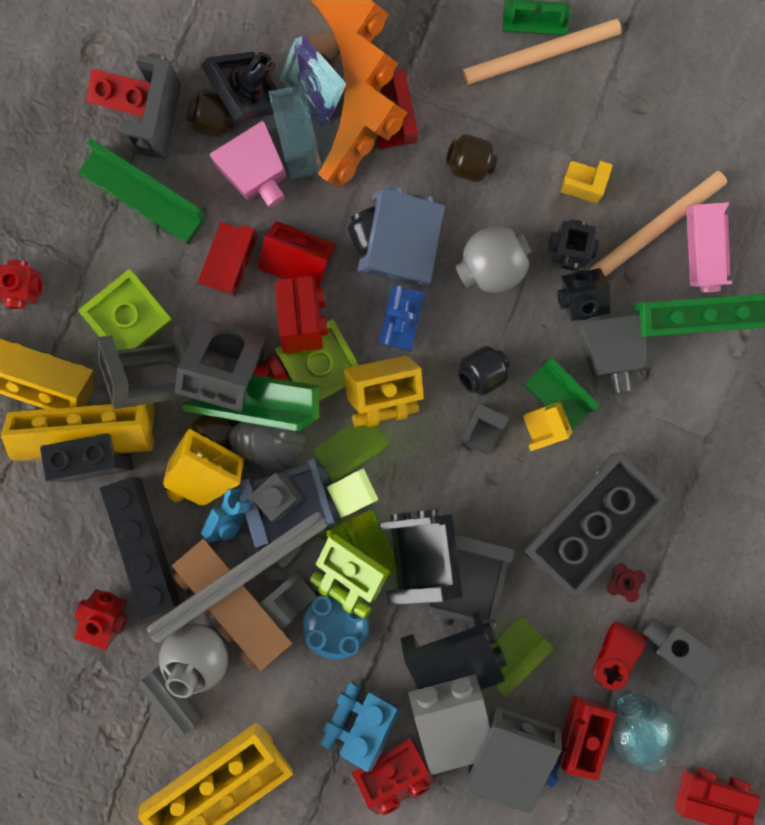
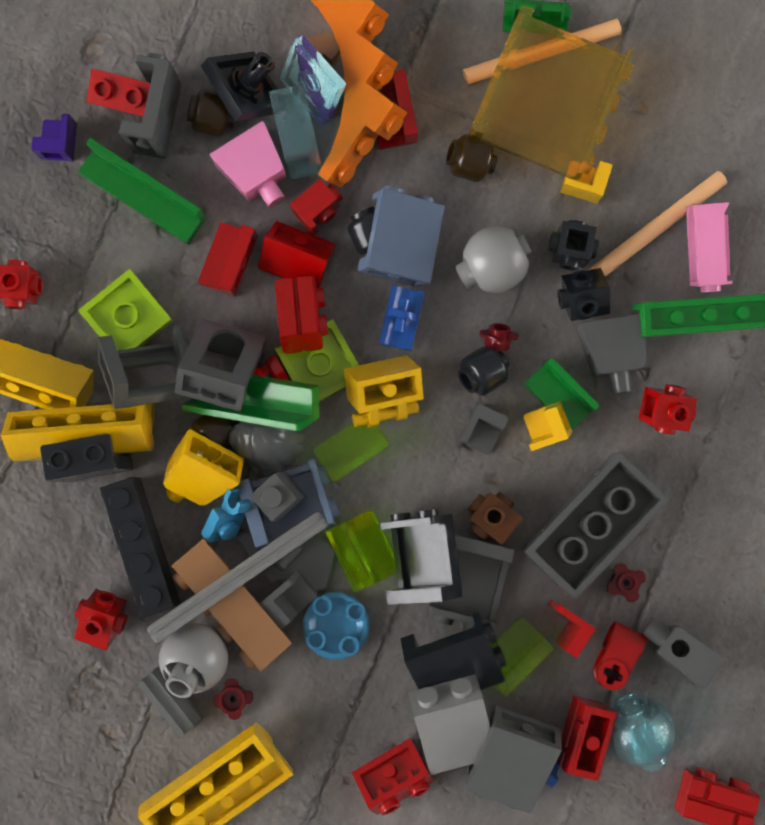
(56, 139): none -> dark purple panel
(223, 701): none -> dark red plate
(316, 205): none -> red brick
(352, 493): yellowish green slope -> none
(354, 570): lime plate -> none
(369, 730): dark azure plate -> none
(498, 336): none -> dark red plate
(506, 518): none -> reddish brown brick
(551, 96): none -> clear yellow panel
(575, 633): none -> red panel
(668, 409): none -> red brick

